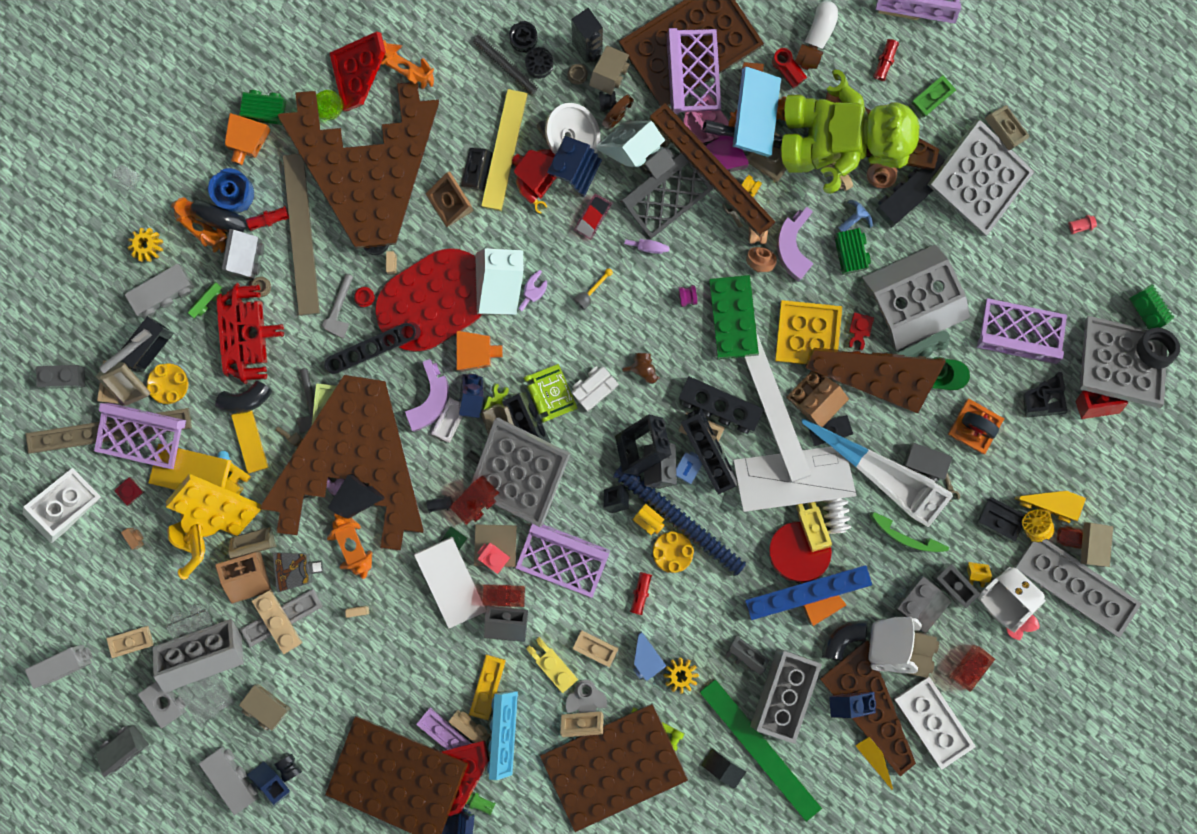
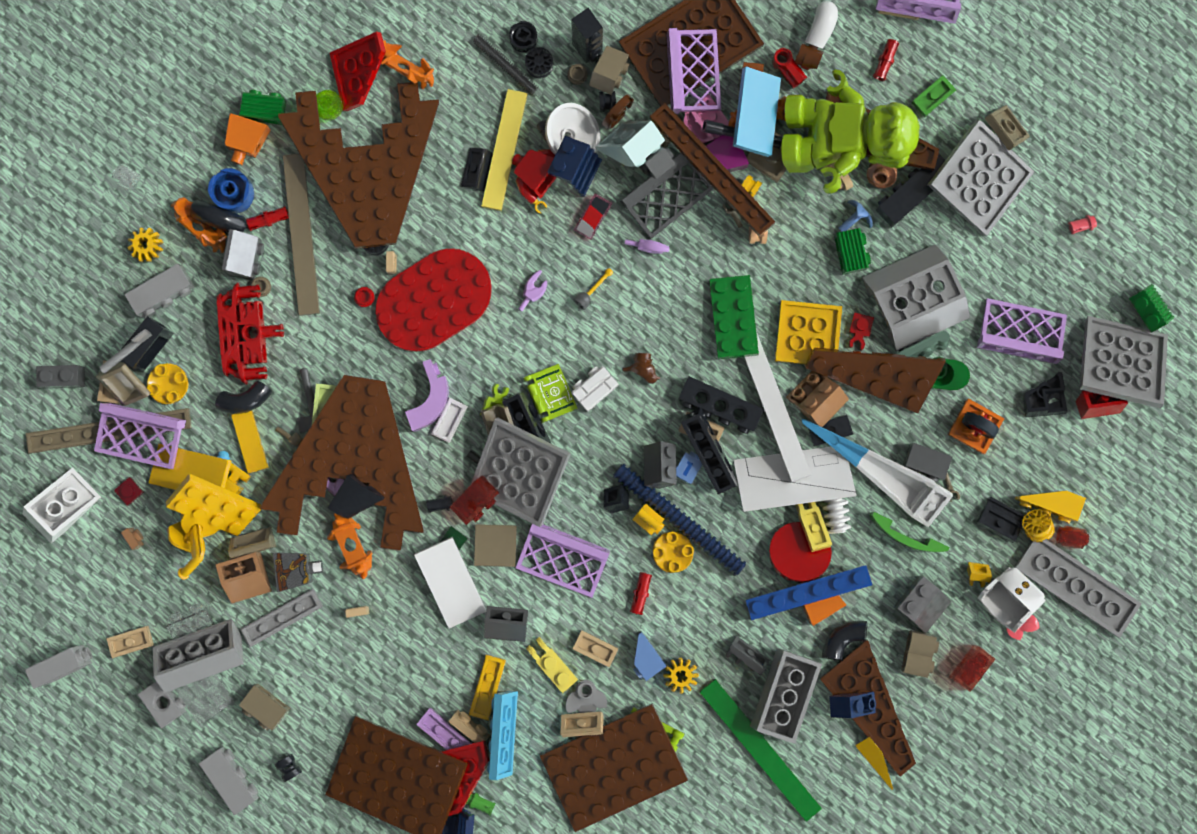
(121, 750): flat silver slope -> none
(199, 306): bright green plate -> none
(269, 784): dark blue slope -> none
(277, 621): tan plate -> none
(331, 324): light grey piece -> none
(363, 351): black beam -> none
(449, 200): medium nougat slope -> none
(471, 395): dark blue slope -> none
(475, 351): orange torso -> none
(493, 557): coral bracket -> none
(498, 281): light aqua slope -> none
(504, 595): clear red brick -> none
(627, 439): black window -> none
(687, 295): magenta wheel -> none
(723, 768): black slope -> none
(761, 259): nougat plate -> none
(787, 249): lavender arch -> none
(893, 644): white piece -> none
(934, 722): white plate -> none
(955, 585): dark grey brick -> none
(1096, 544): dark tan tile -> none
(1163, 336): black tyre -> none

